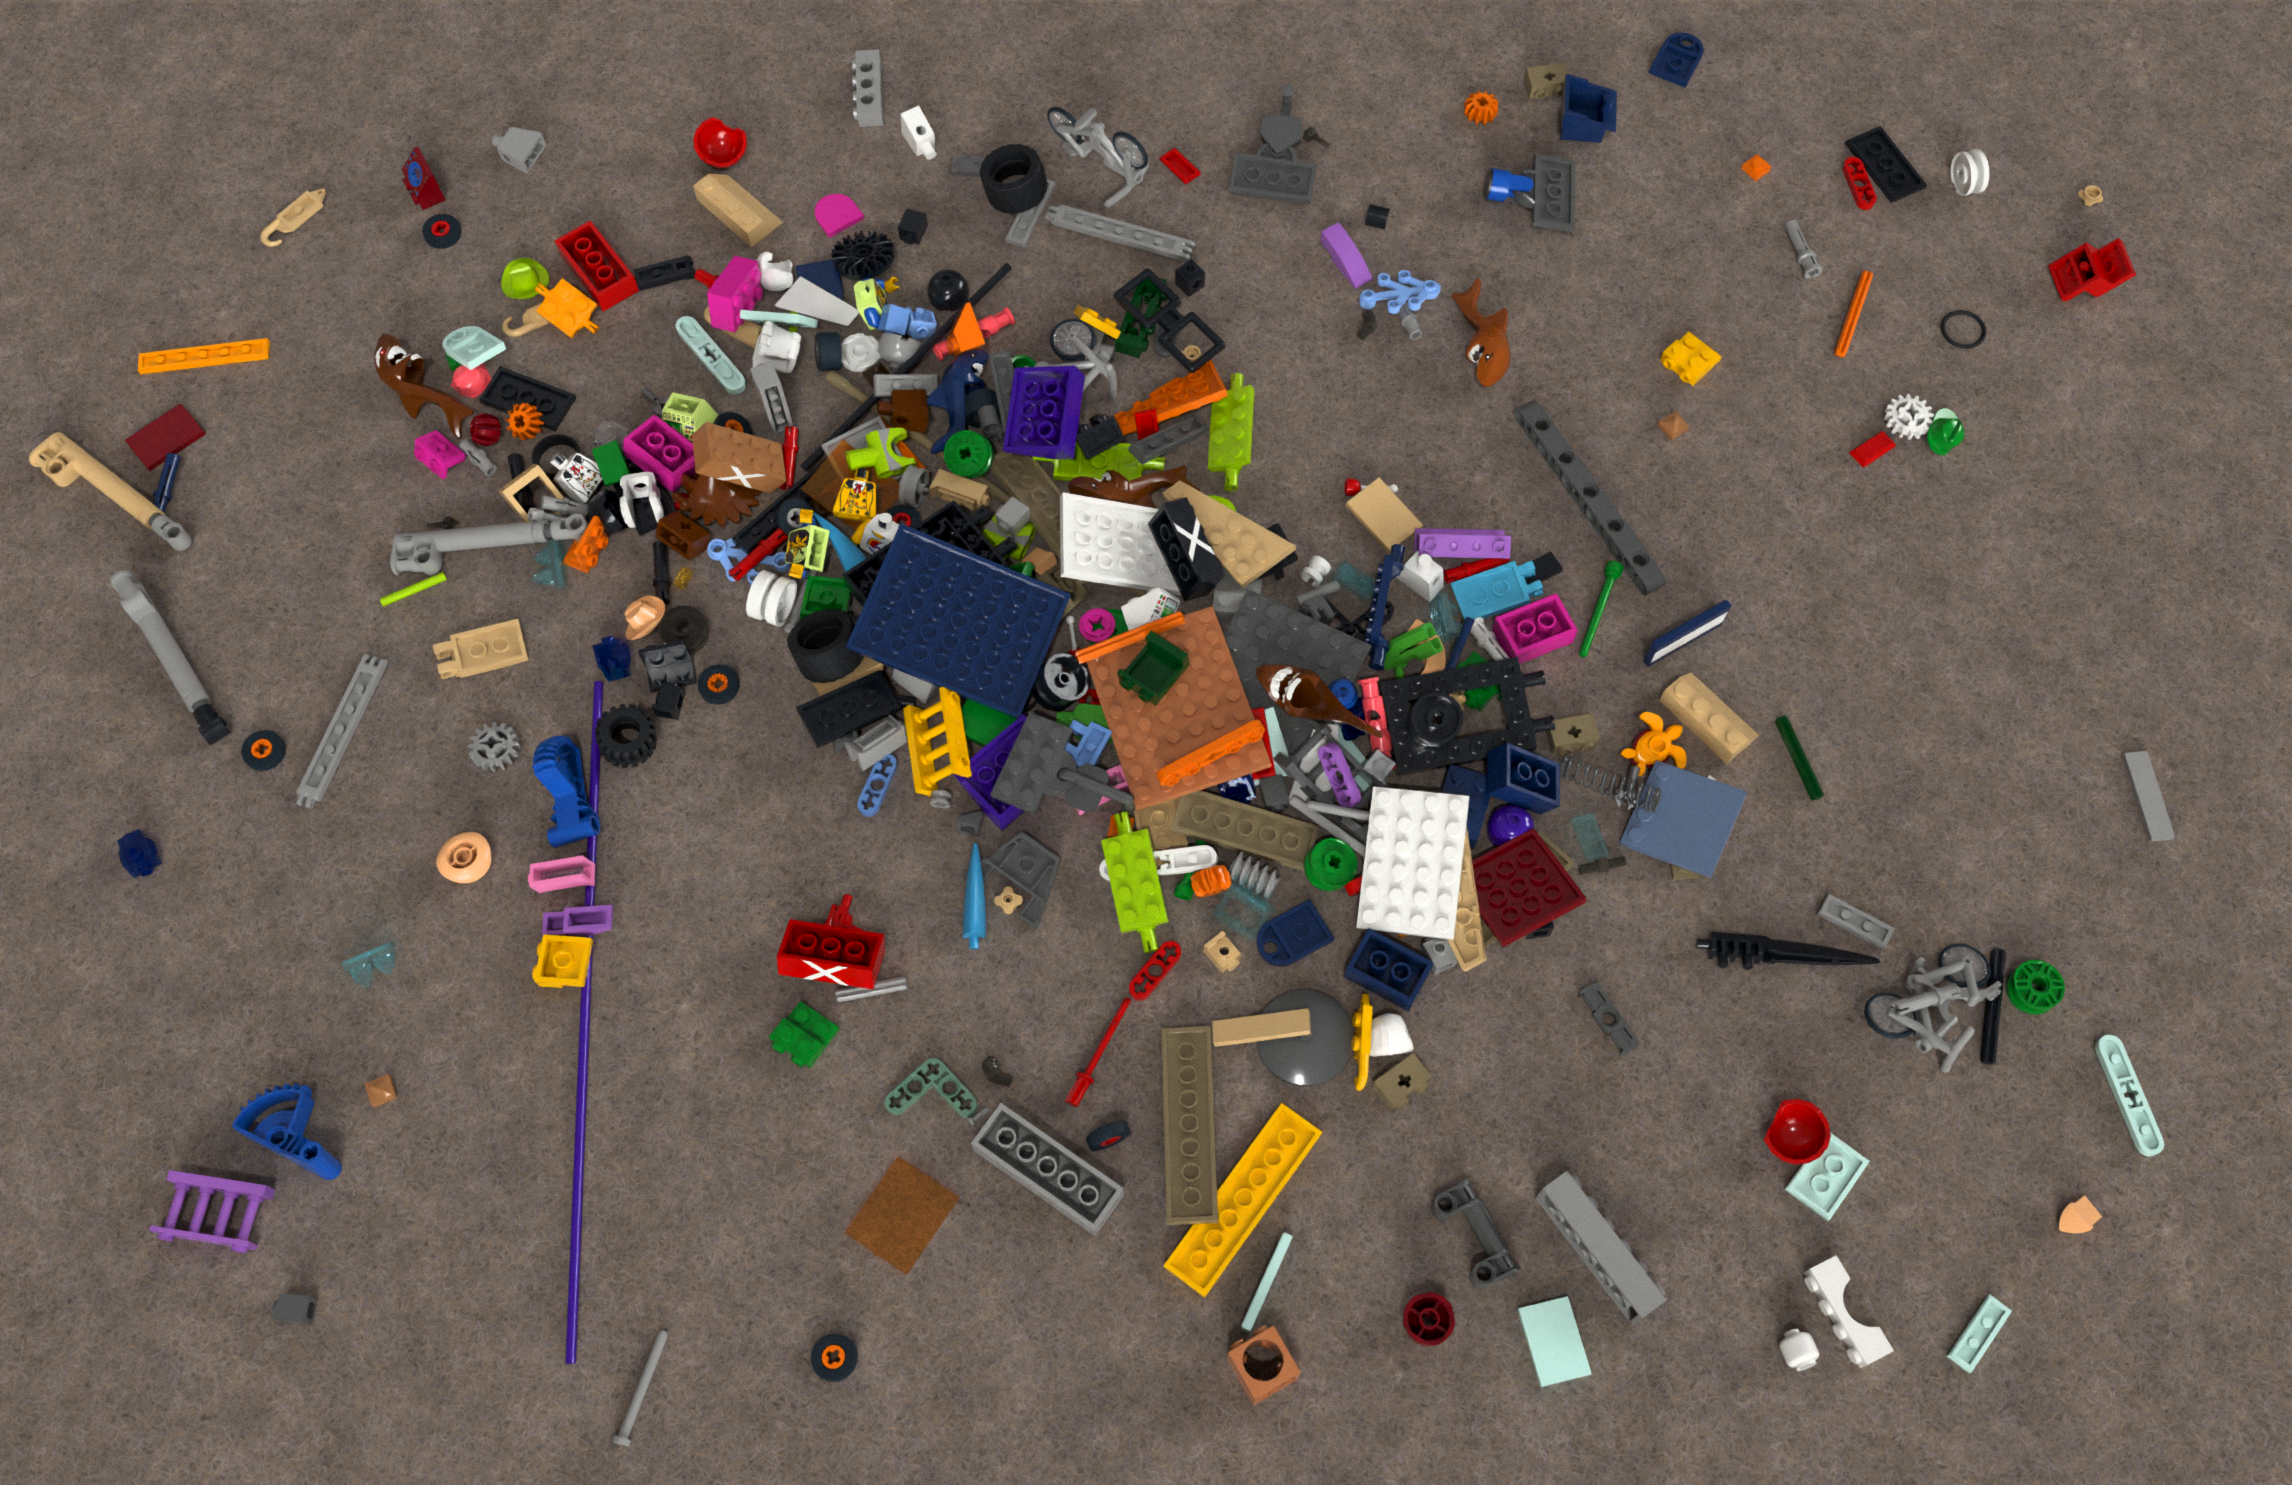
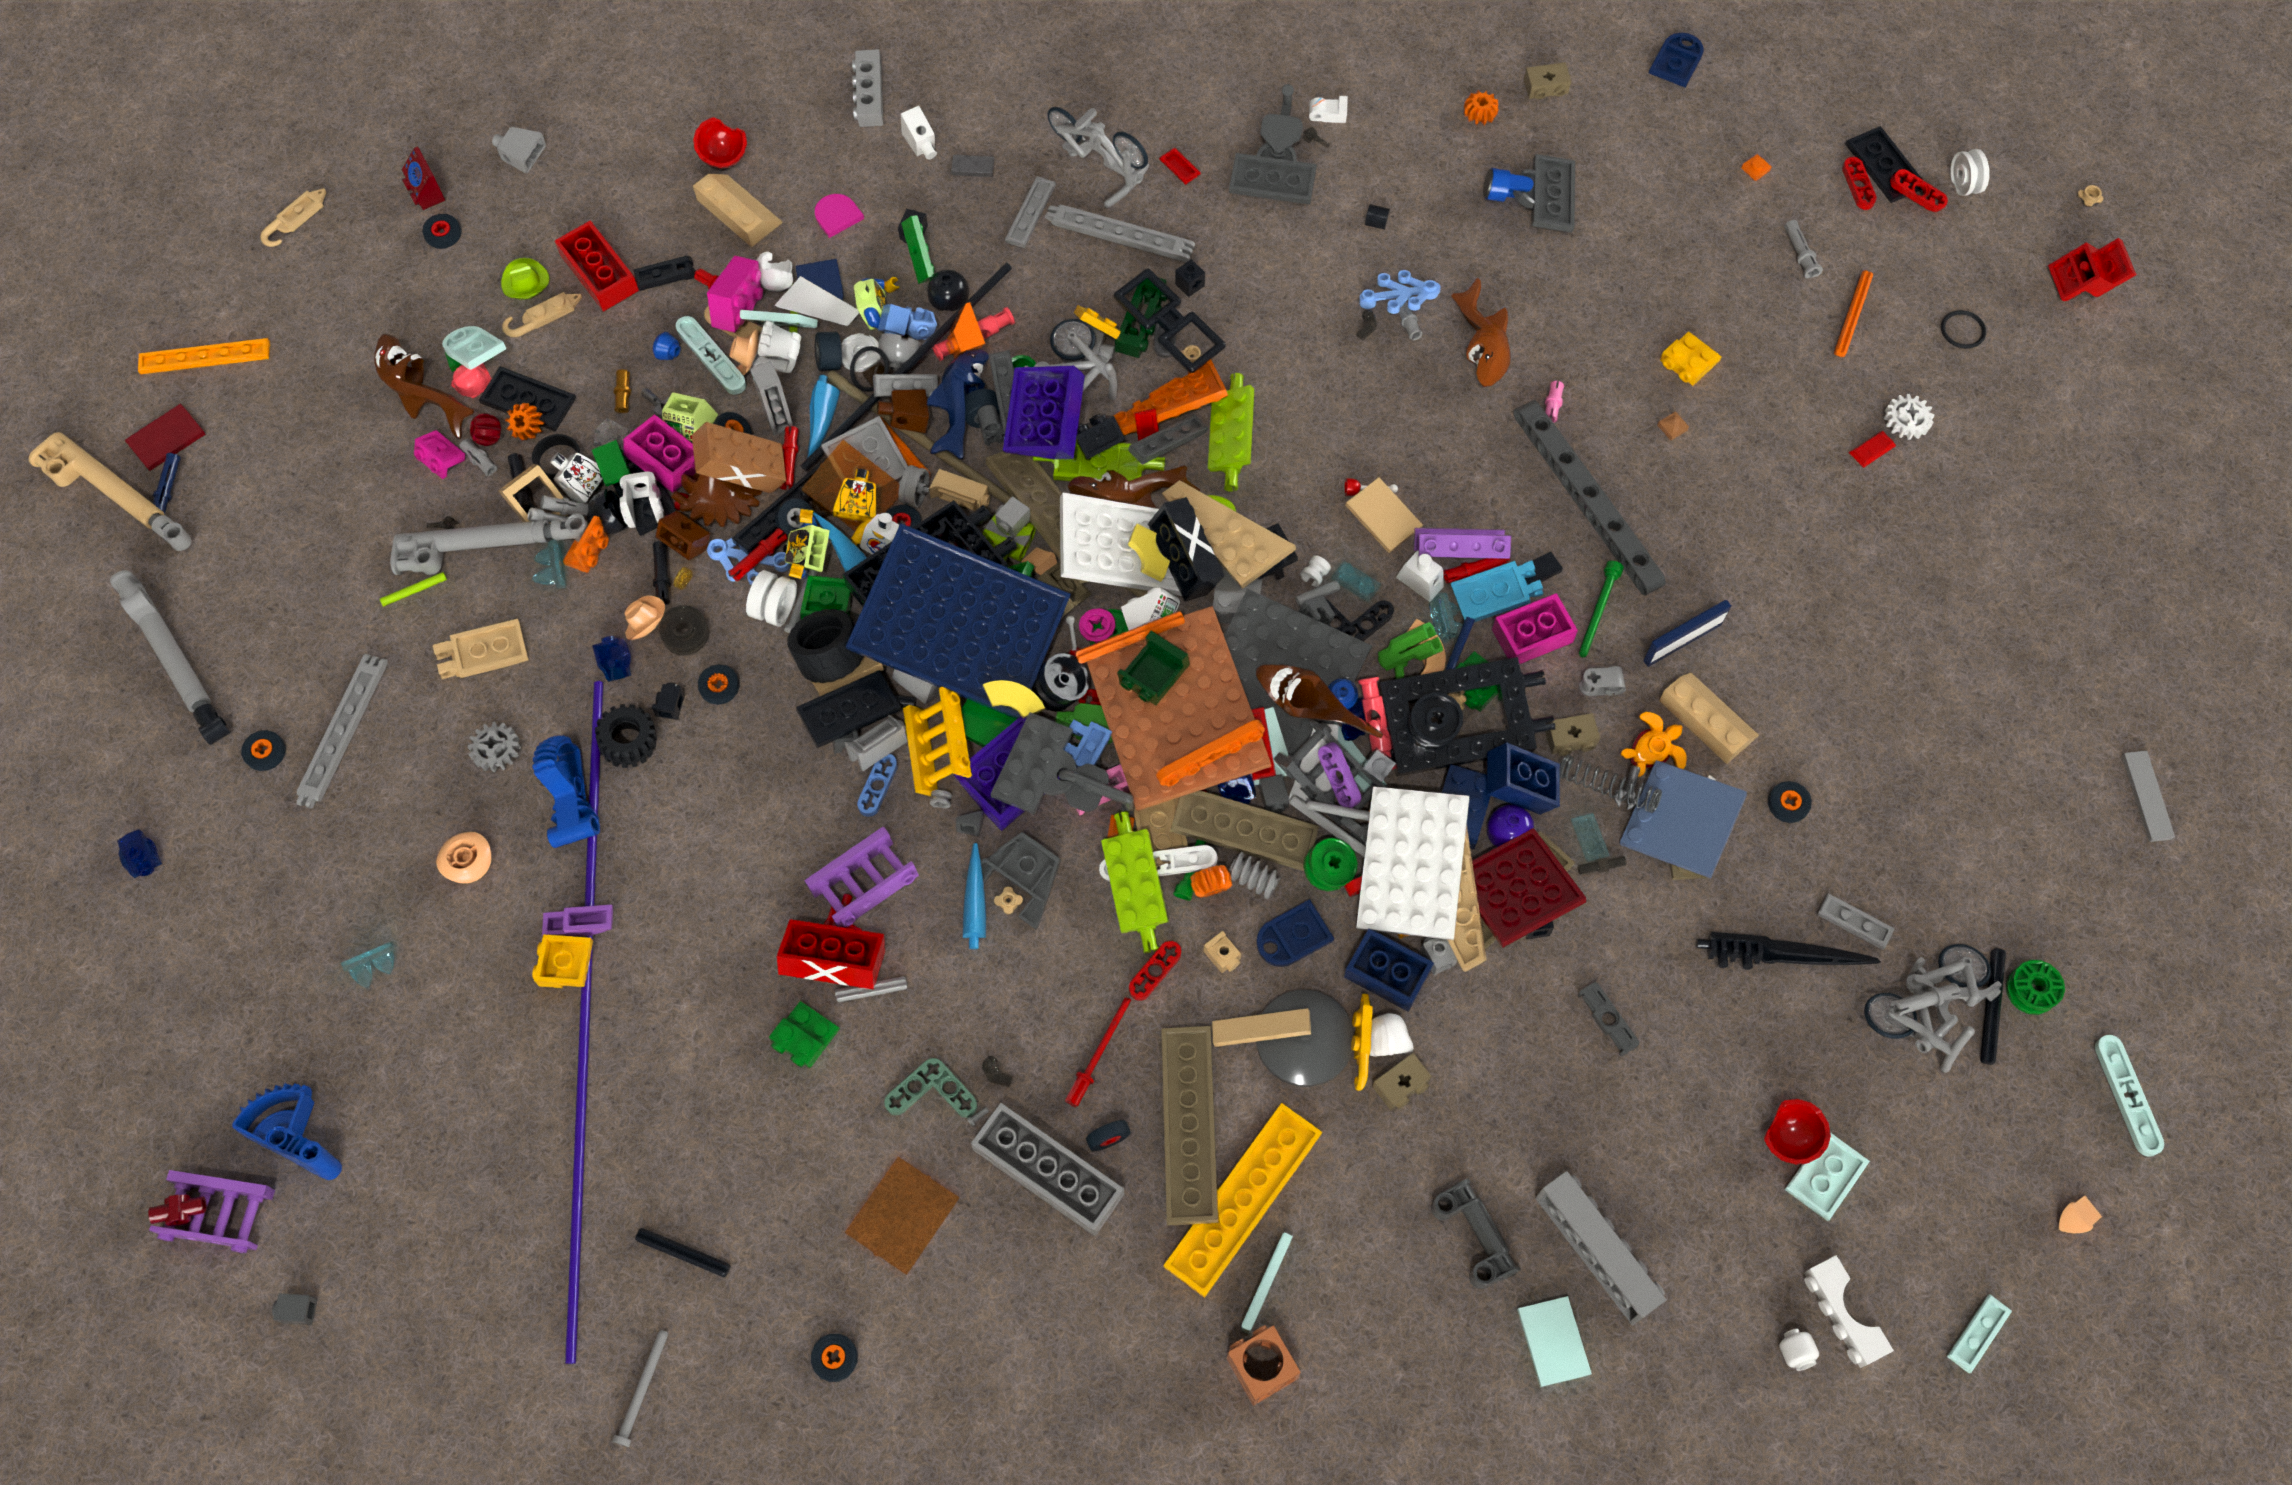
(177, 1210): none -> dark red axle
(381, 1090): medium nougat tile -> none
(561, 874): bright pink window -> none
(567, 308): light orange plate -> none
(622, 391): none -> pearl gold pin
(666, 347): none -> blue cone
(668, 665): black bracket -> none
(682, 1252): none -> black axle
(744, 351): none -> light nougat hat
(822, 409): none -> dark azure piece
(851, 860): none -> medium lavender fence
(863, 255): black wheel -> none
(869, 348): none -> black tyre
(880, 453): lime connector -> none
(918, 249): none -> green tile
(956, 451): green wheel -> none
(1012, 161): black tyre -> none
(1013, 695): none -> light yellow tile
(1152, 561): none -> light yellow tile
(1250, 900): clear light blue tile -> none
(1328, 110): none -> white leg
(1345, 255): medium lavender slope -> none
(1386, 572): dark blue plate -> none
(1428, 1319): dark red cylinder -> none
(1486, 640): white pin -> none
(1554, 400): none -> bright pink pin
(1586, 110): dark blue piece -> none
(1603, 681): none -> light grey piece
(1787, 812): none -> black bush
(1799, 758): dark green axle -> none
(1908, 178): none -> red beam
(1945, 432): green piece -> none

